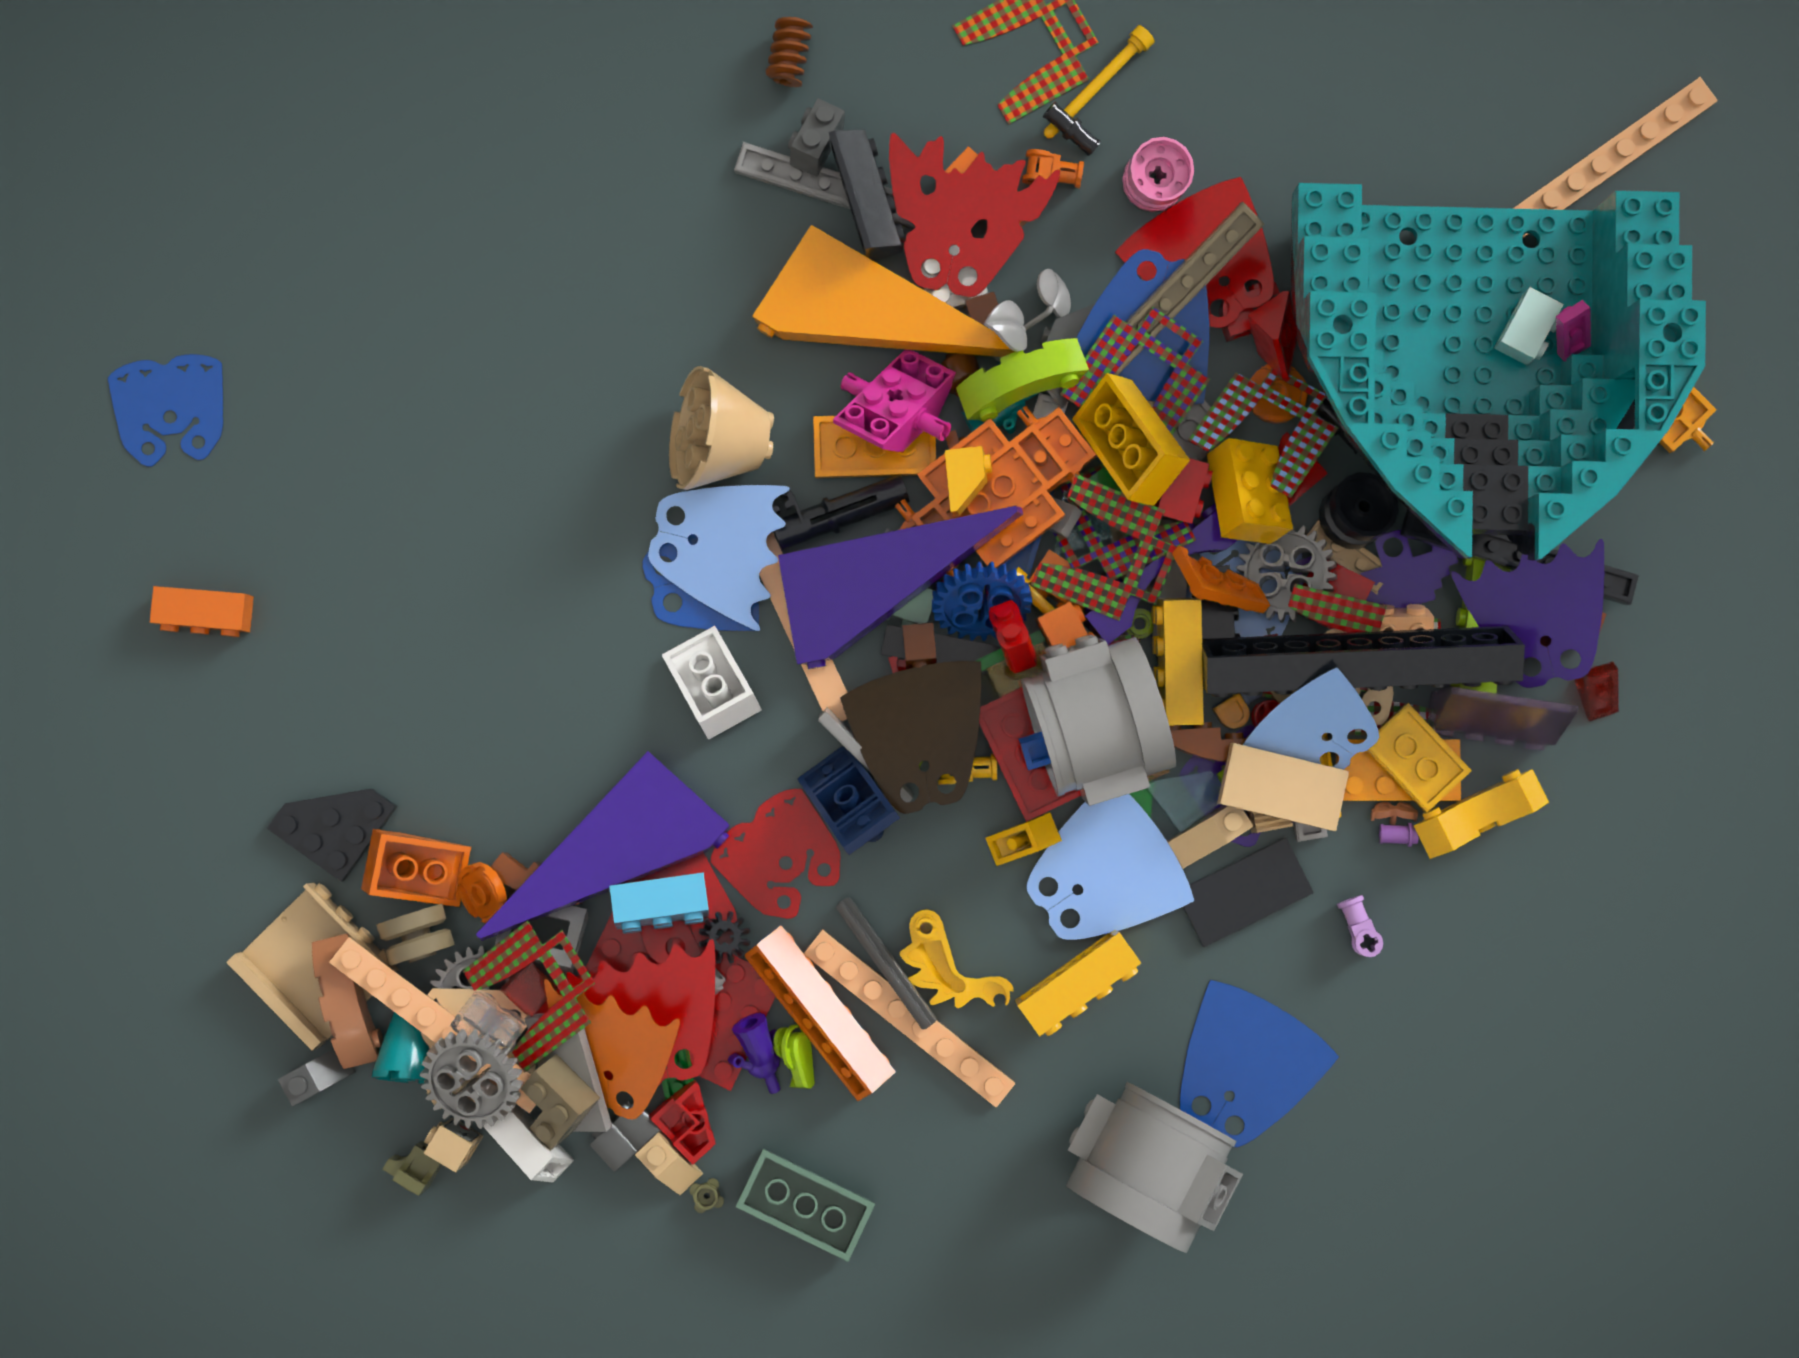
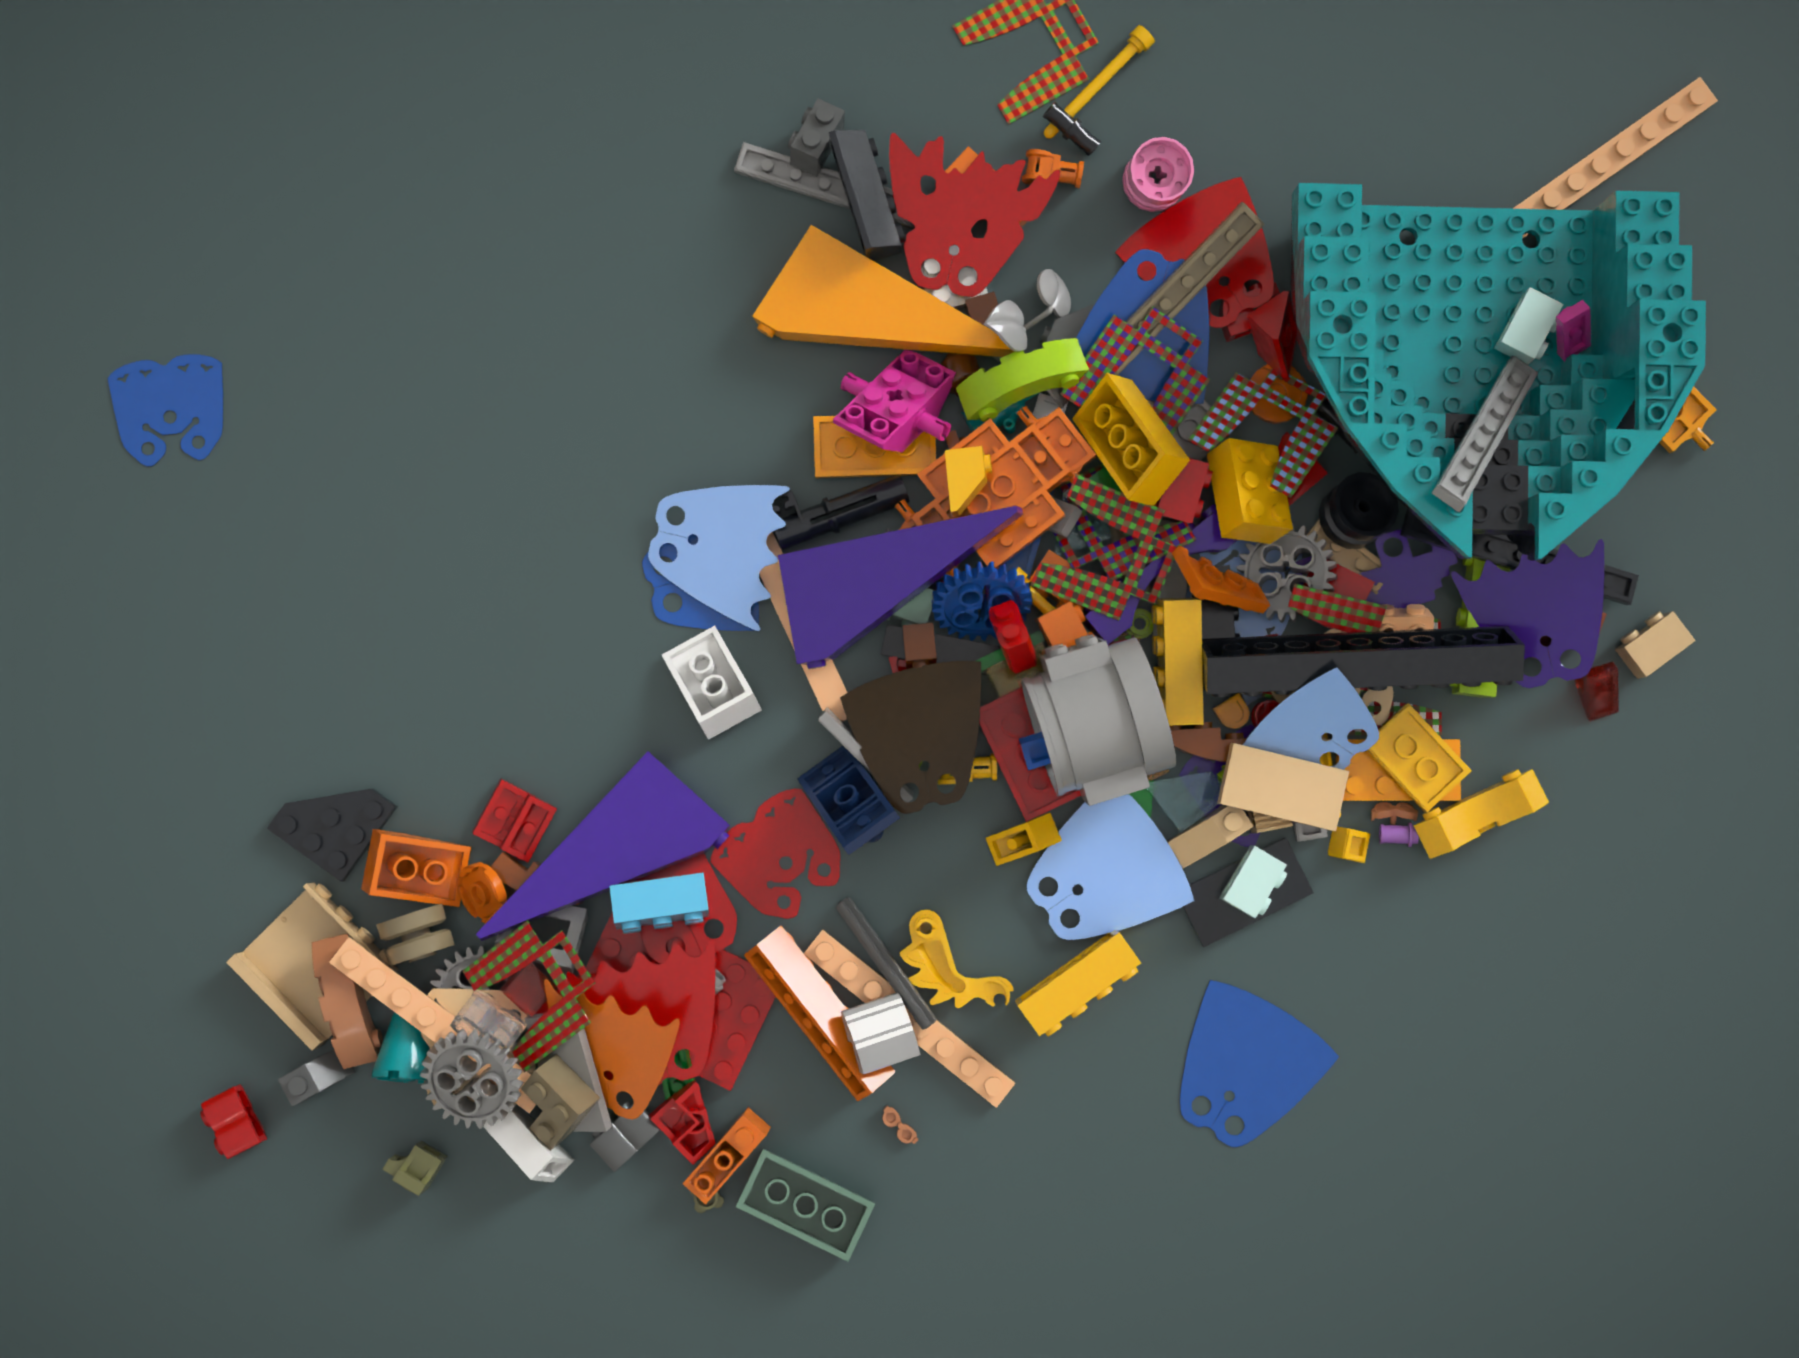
(201, 611): orange brick -> none
(233, 1122): none -> red brick
(452, 1144): tan brick -> none
(514, 820): none -> red slope
(668, 1163): tan slope -> none
(716, 432): tan cone -> none
(724, 926): black gear -> none
(727, 1155): none -> orange slope
(759, 1048): dark purple piece -> none
(786, 51): dark orange piece -> none
(797, 1055): lime piece -> none
(880, 1033): none -> light grey slope
(904, 1132): none -> nougat piece
(1153, 1166): light grey cylinder -> none
(1254, 881): none -> light aqua brick
(1349, 844): none -> yellow slope
(1360, 925): lavender connector -> none
(1484, 434): none -> light grey tile
(1498, 717): slope -> none
(1654, 644): none -> tan brick

